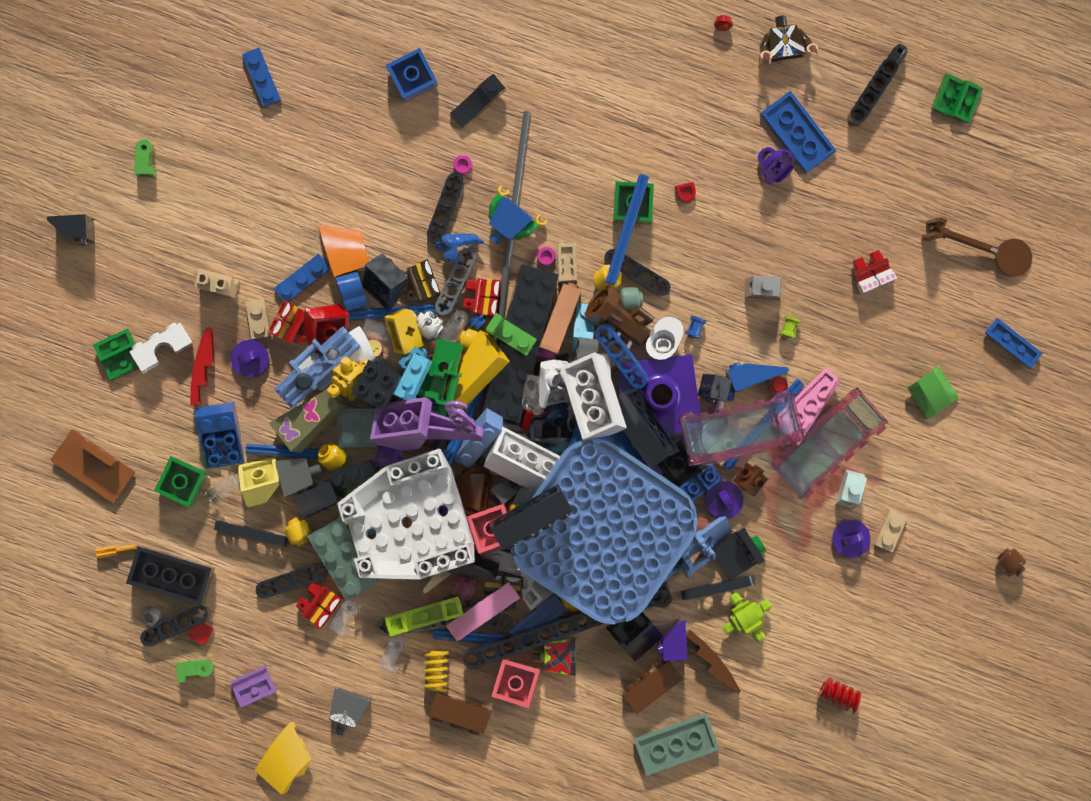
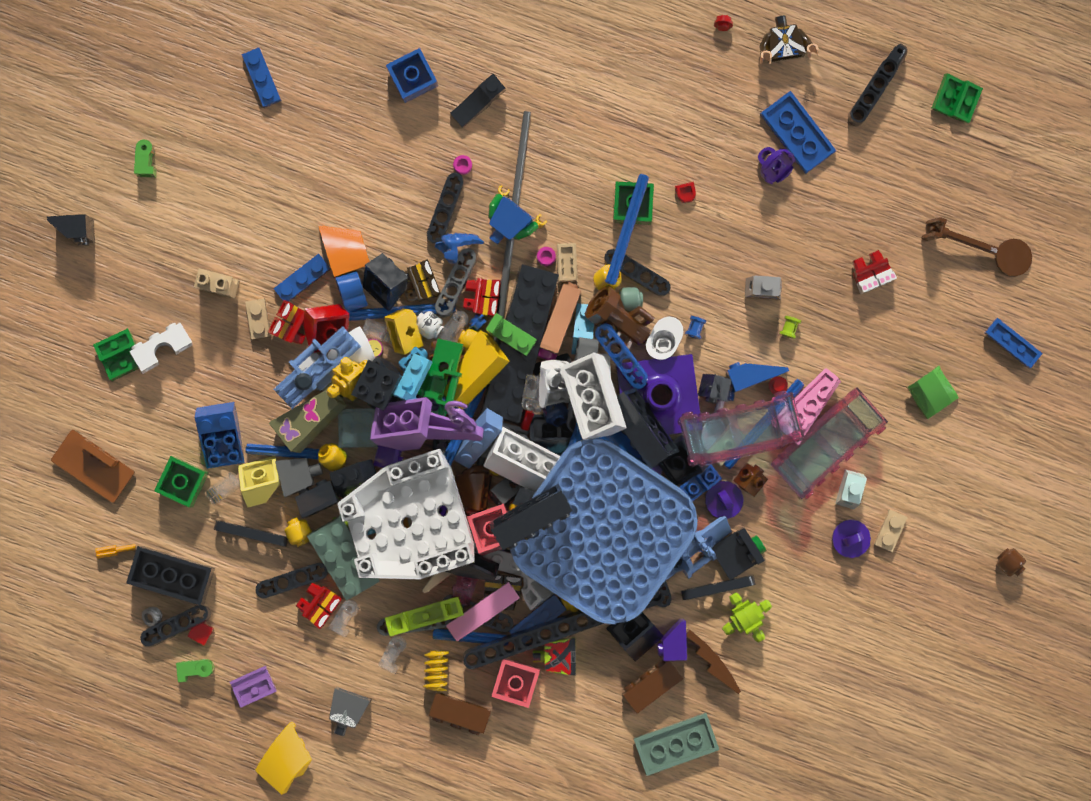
(203, 359): red slope -> none
(250, 358): dark purple tile -> none
(841, 694): red piece -> none

